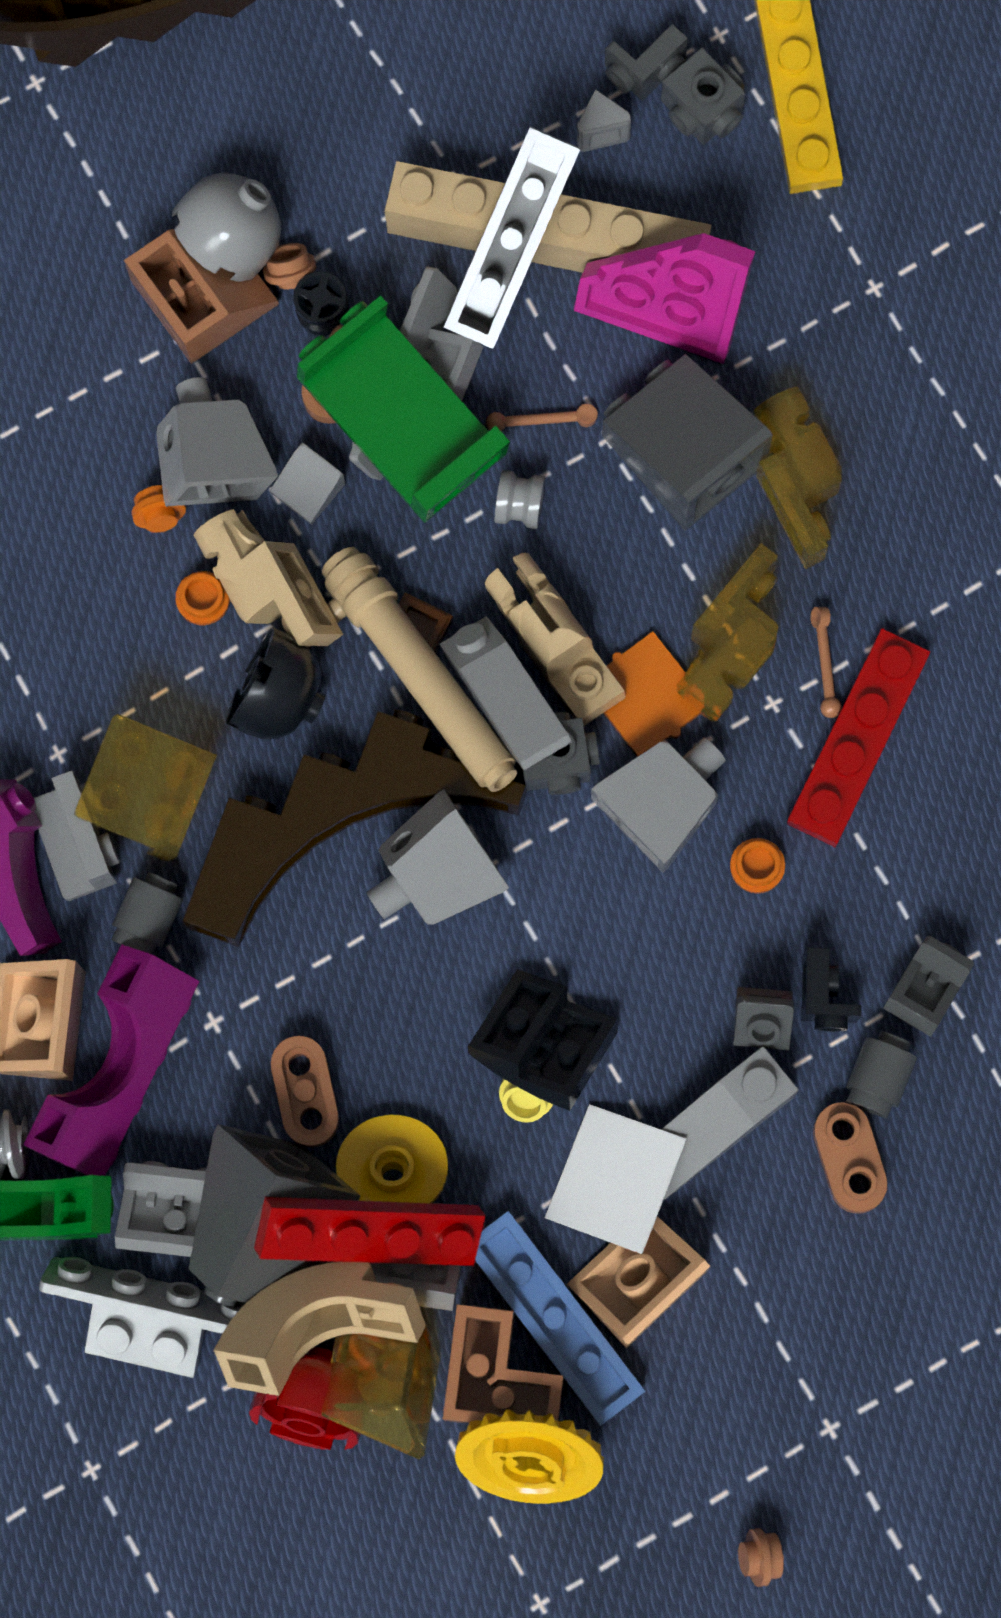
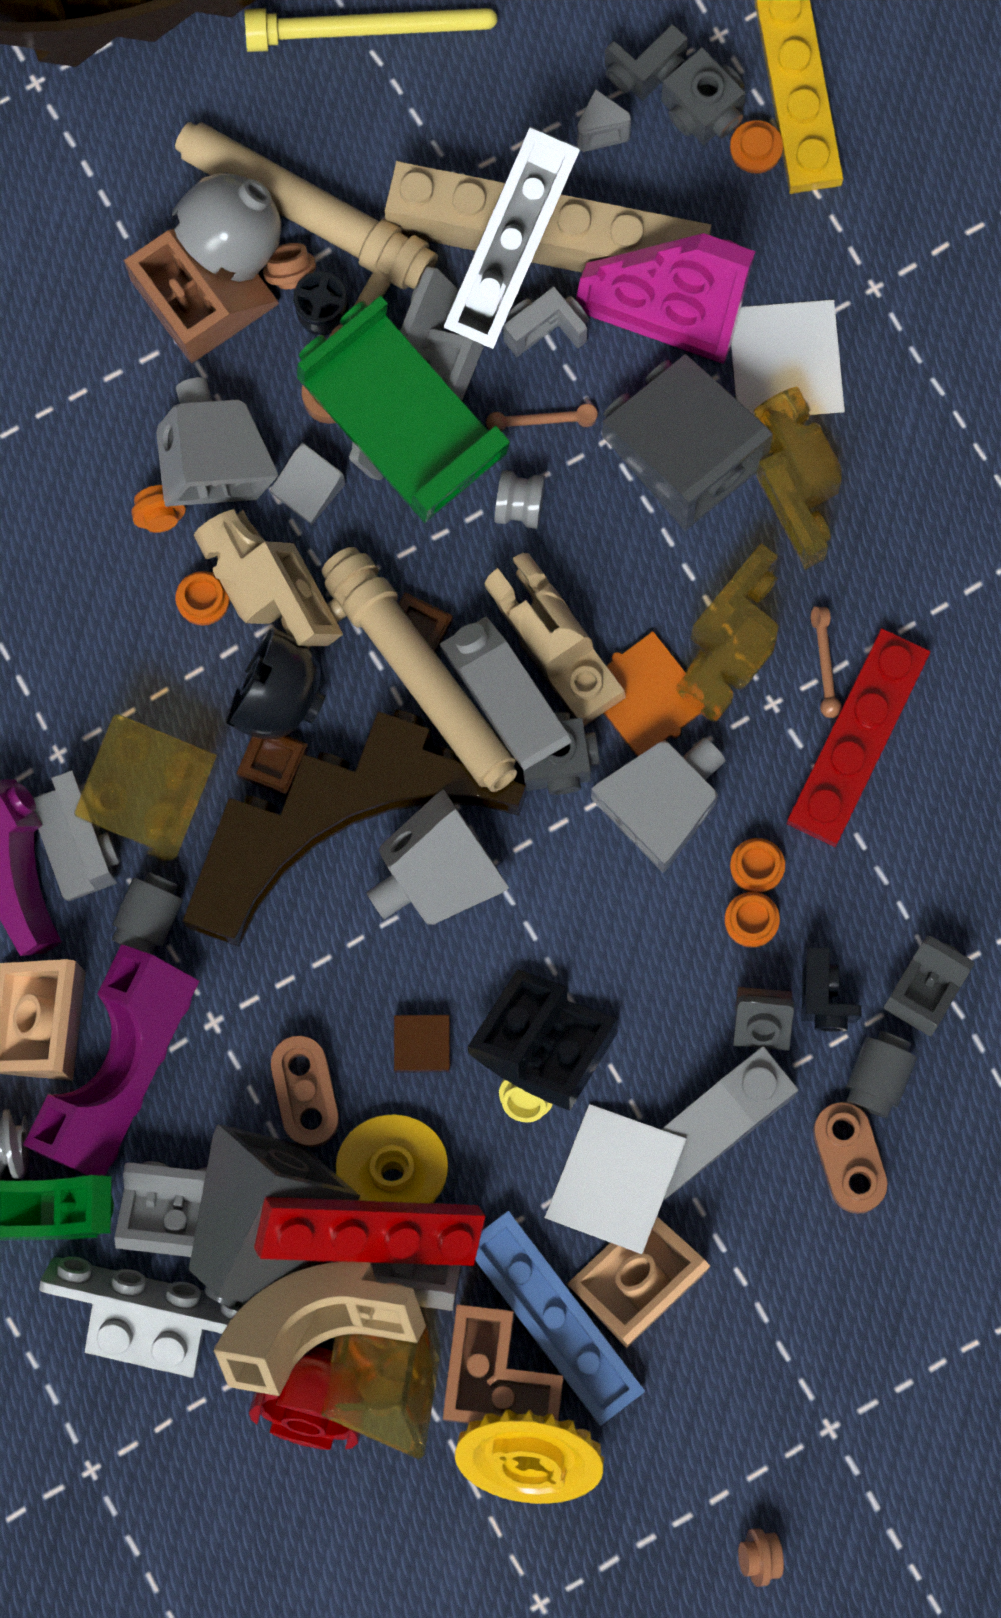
(266, 29): none -> light yellow piece
(272, 763): none -> reddish brown tile
(375, 243): none -> tan cylinder
(421, 1043): none -> reddish brown tile
(534, 320): none -> light grey bracket
(752, 919): none -> orange plate
(756, 146): none -> orange plate
(788, 348): none -> white sticker

